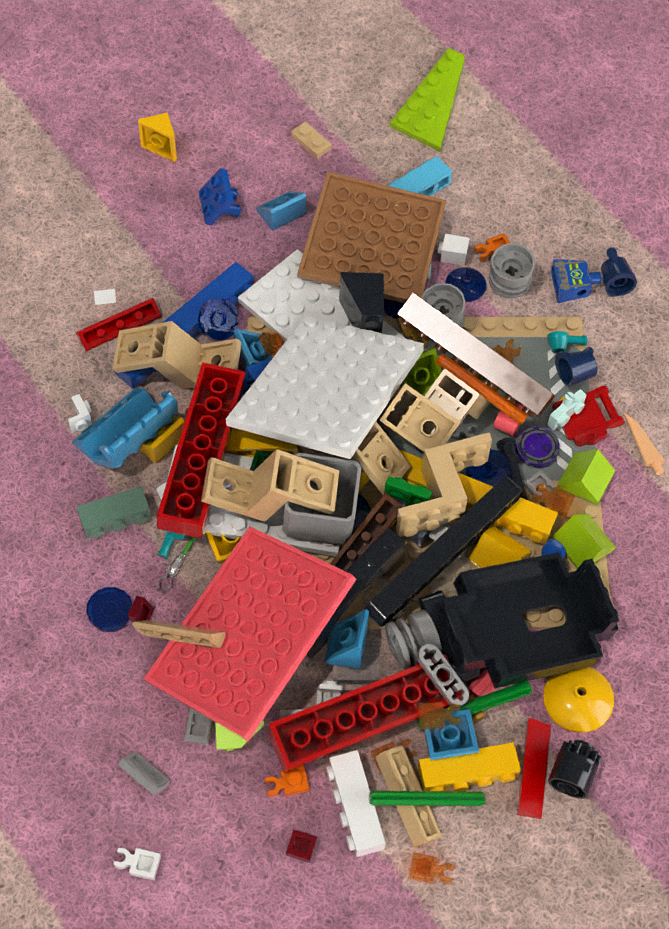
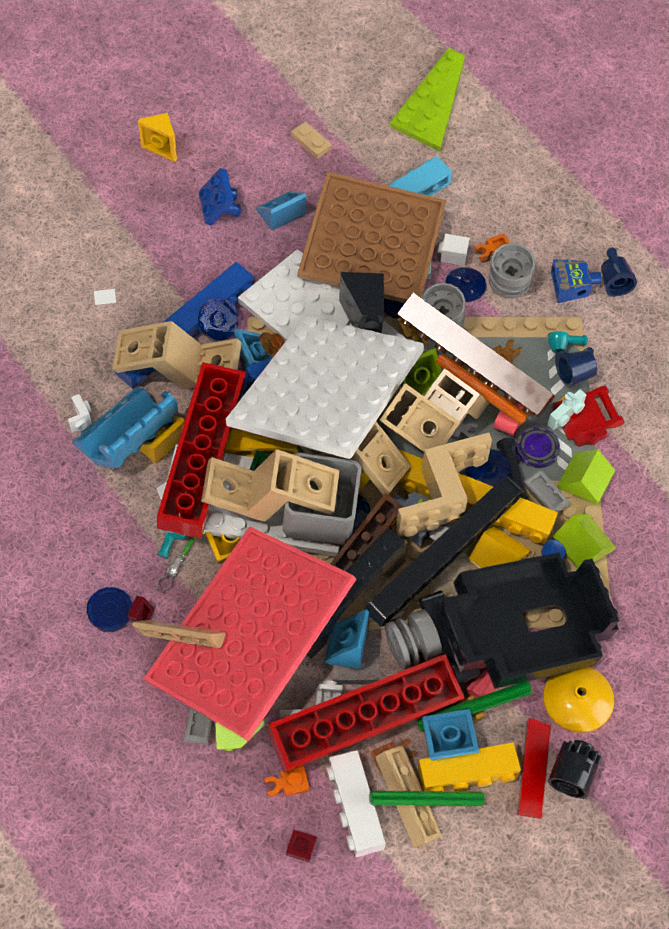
(110, 327): red slope -> none
(114, 512): sand green brick -> none
(142, 863): white plate -> none
(144, 773): light grey plate -> none
(407, 492): green plate -> none
(425, 868): clear orange plate -> none
(434, 716): clear orange plate -> none
(438, 656): light grey beam -> none
(557, 500): clear orange plate -> none
(648, 451): light nougat bar -> none

